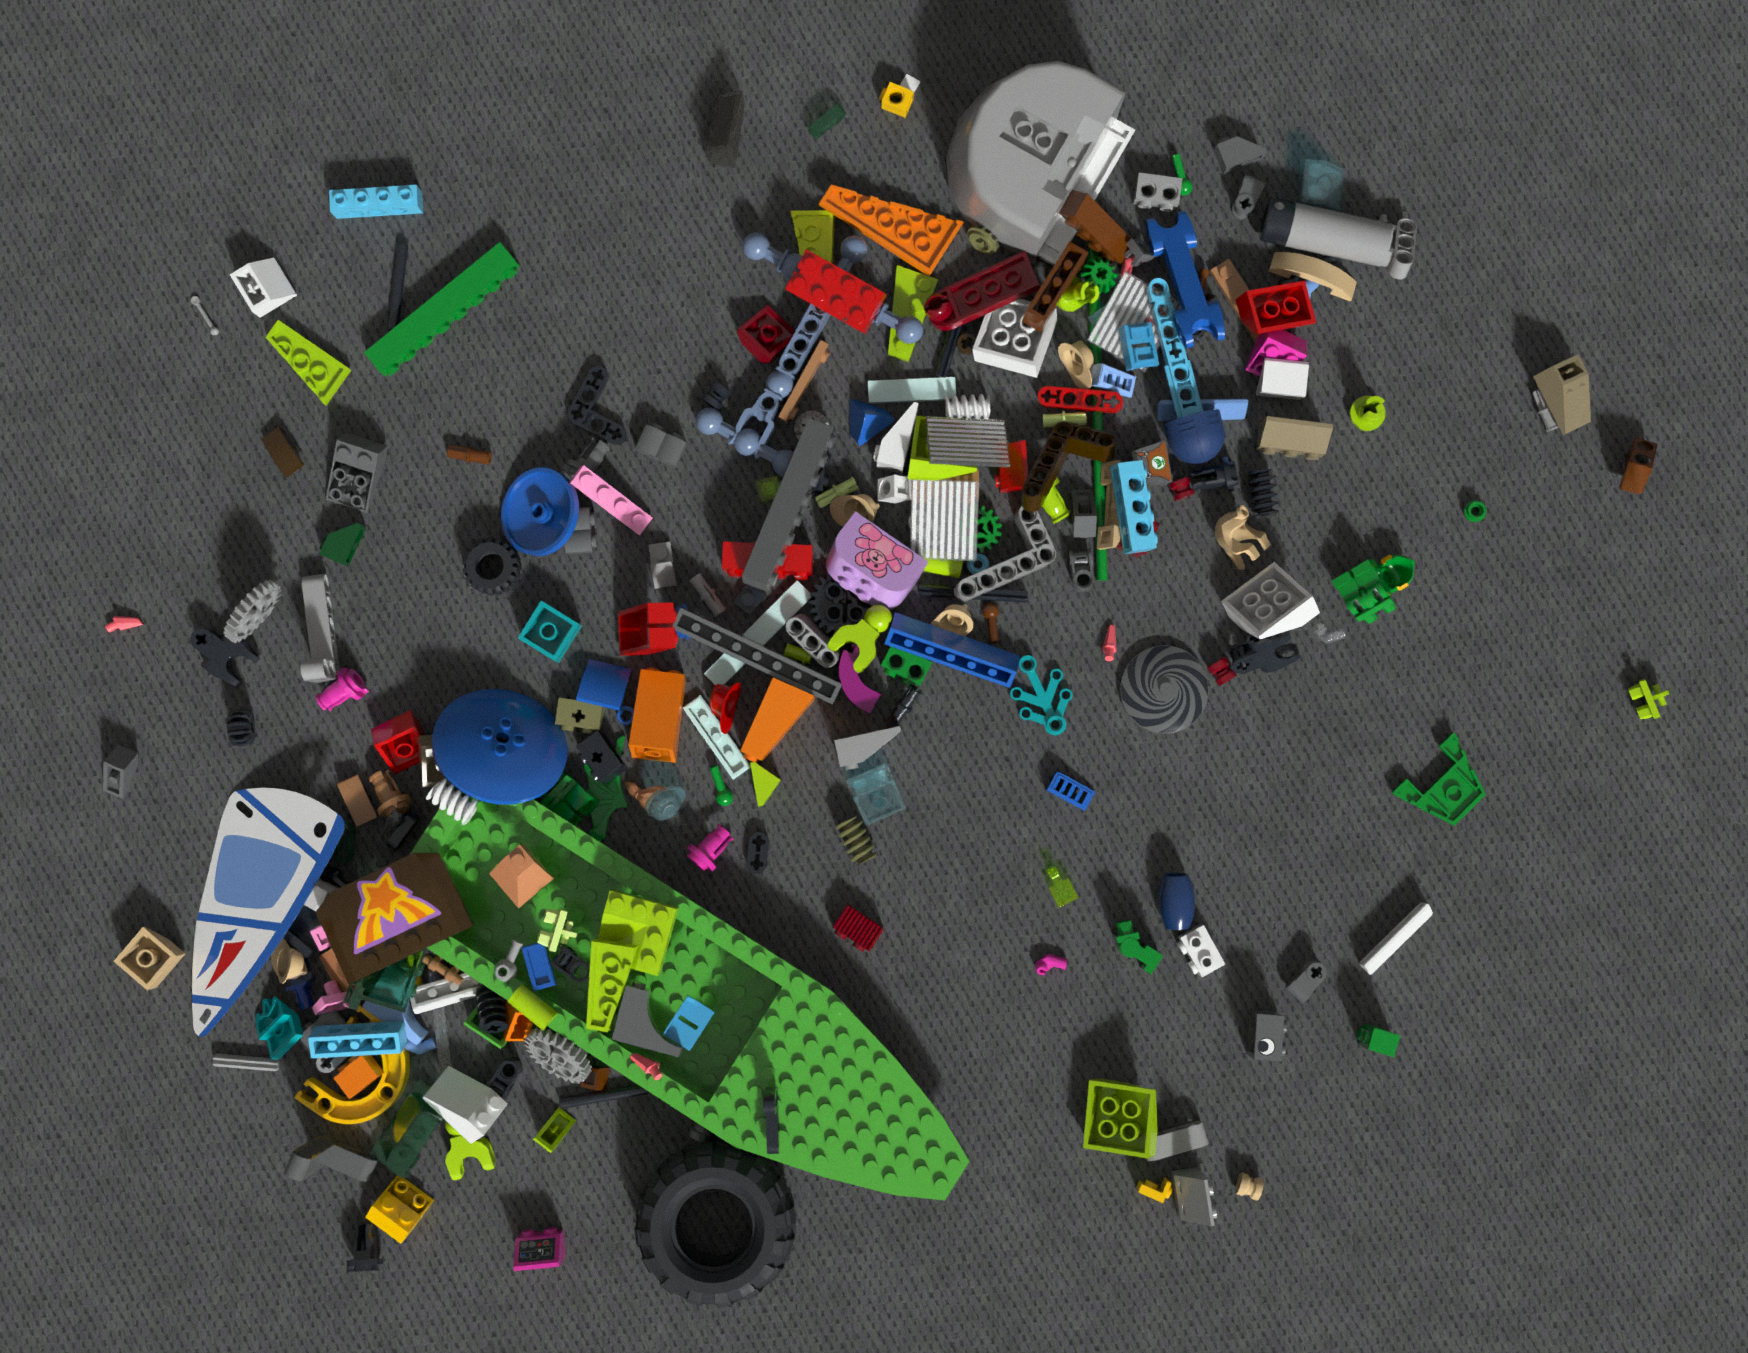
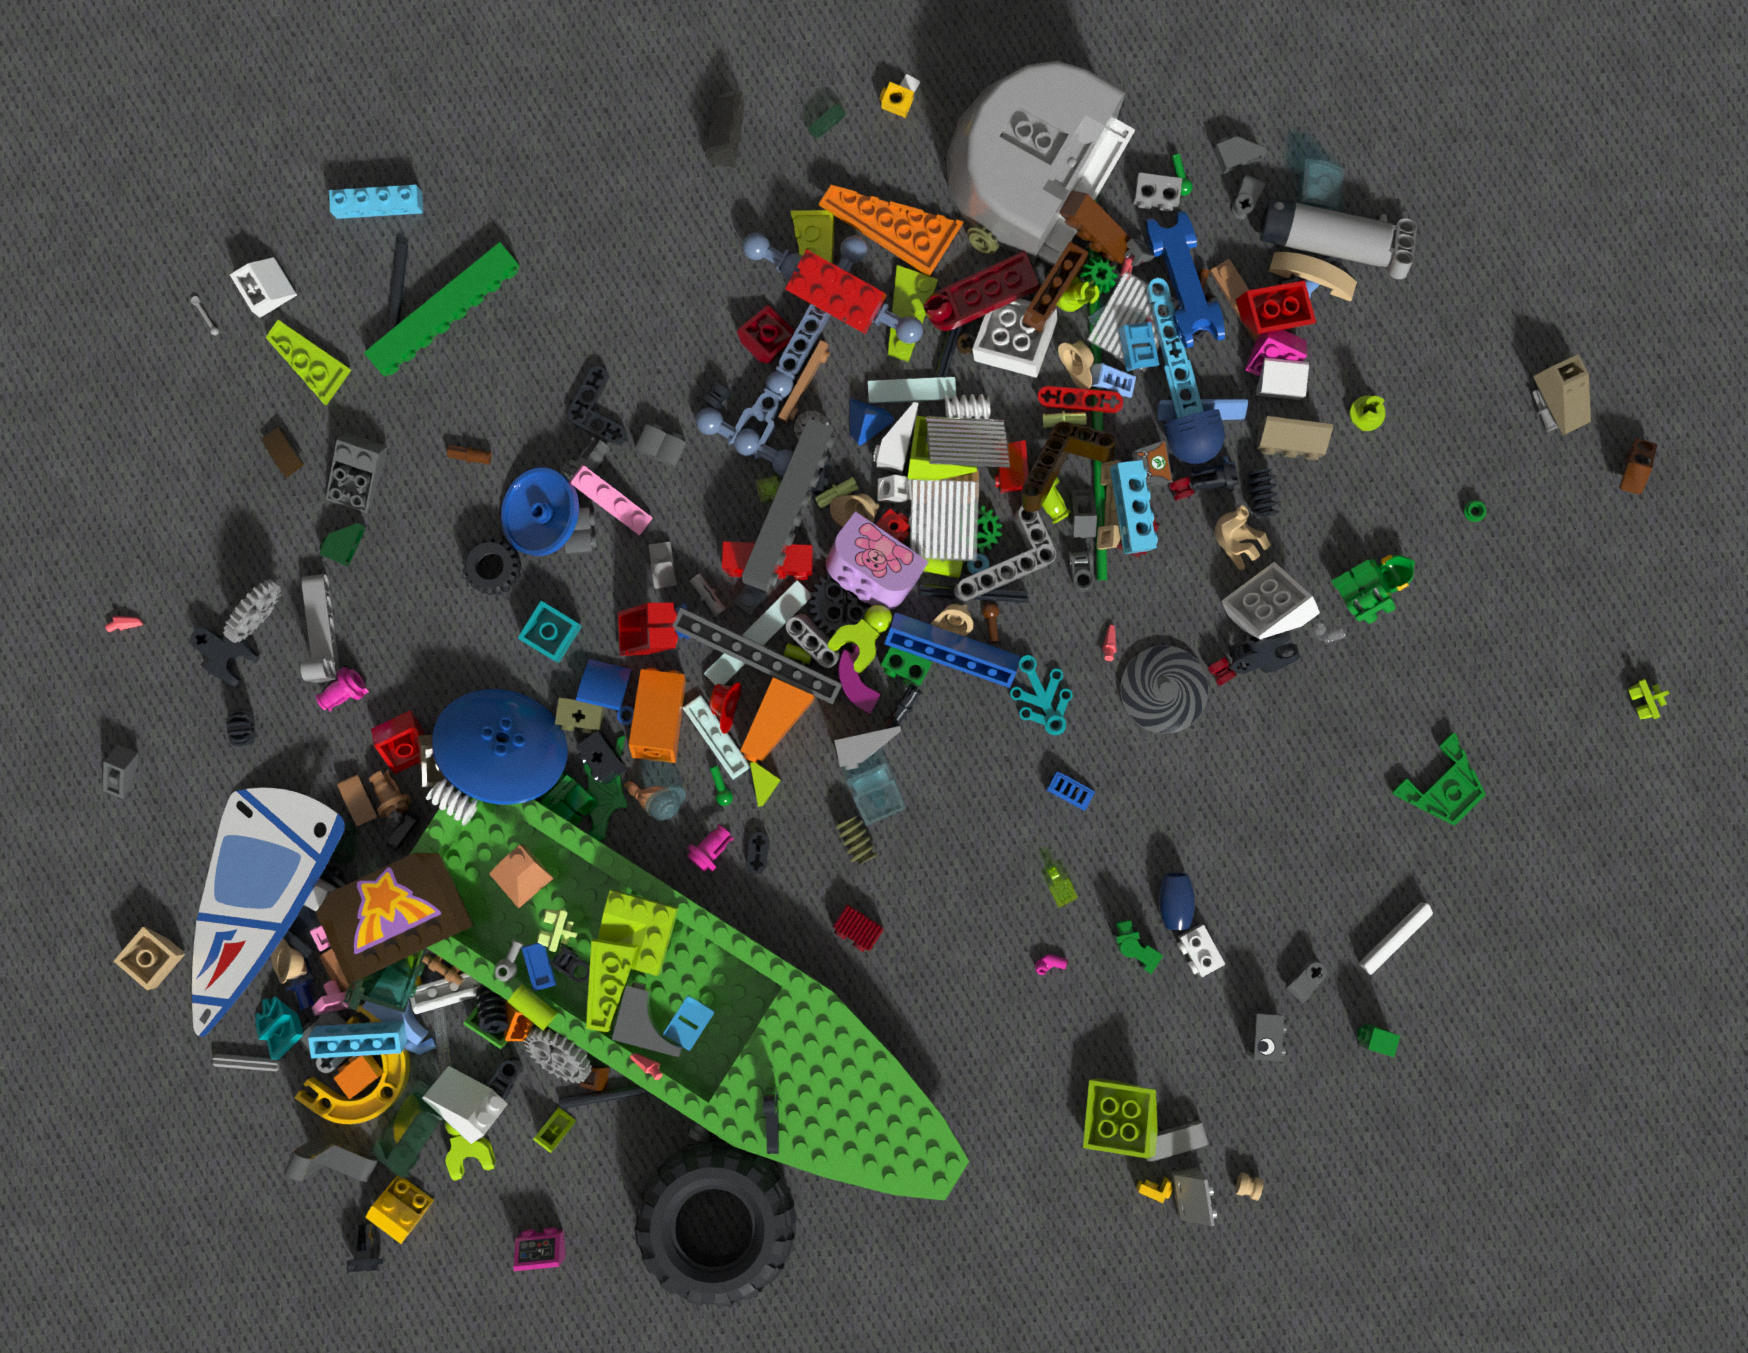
(890, 519): none -> red brick

